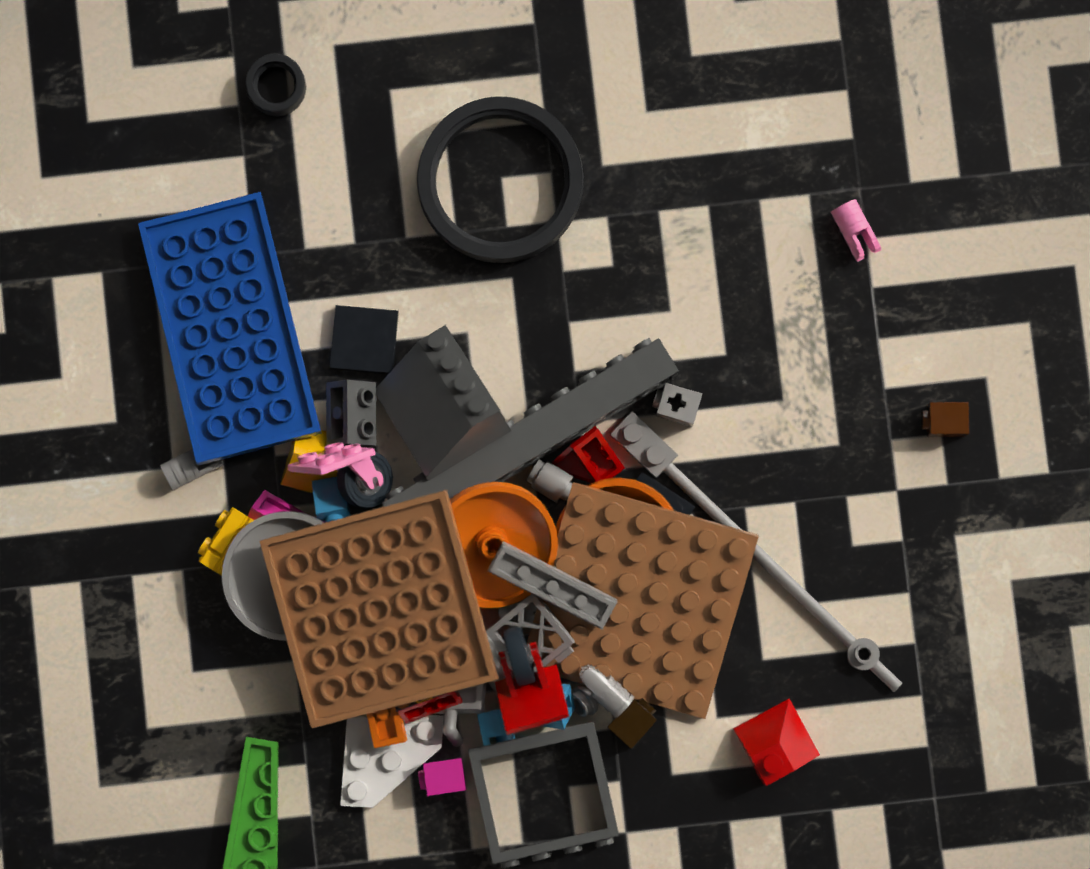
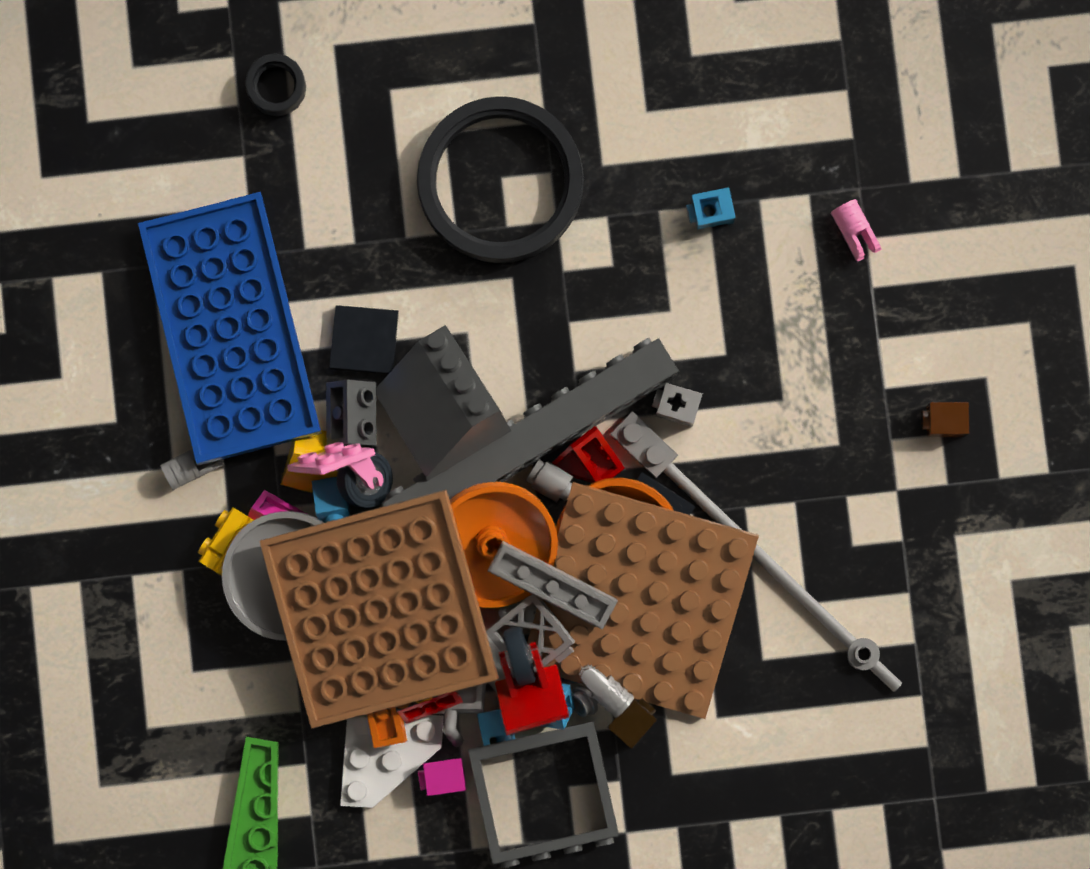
(719, 200): none -> dark azure brick
(776, 742): red slope -> none

